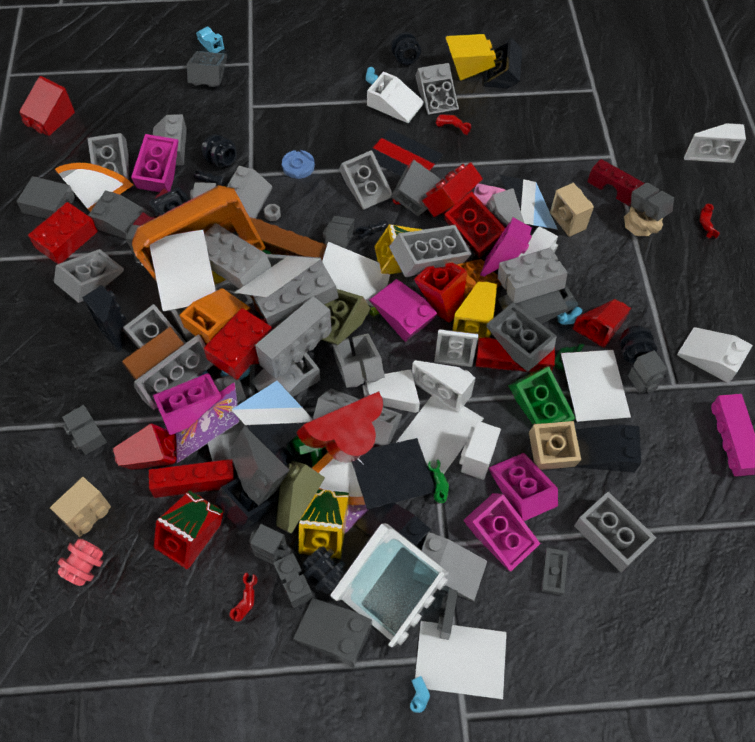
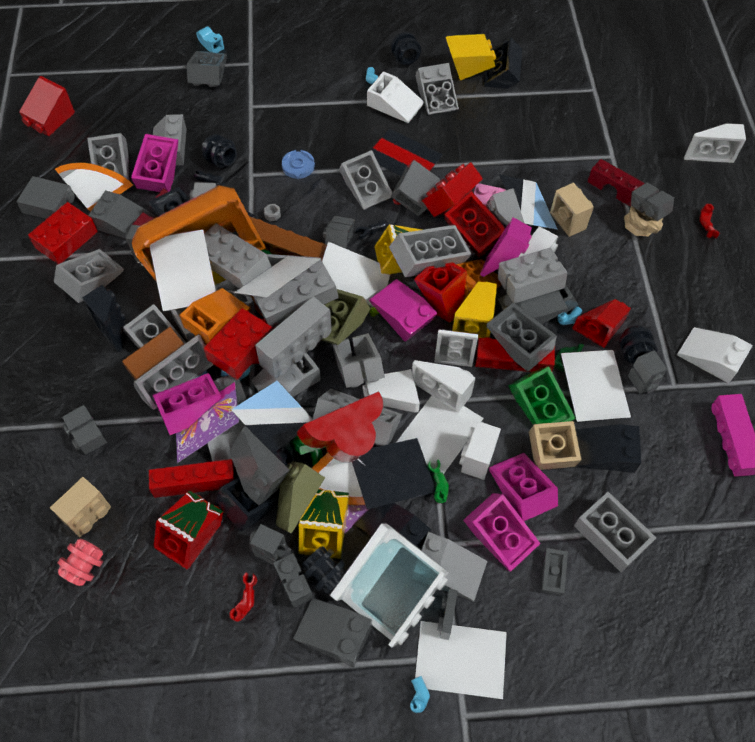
(147, 449): slope -> none
(251, 189): light grey slope -> none
(452, 119): red arm -> none

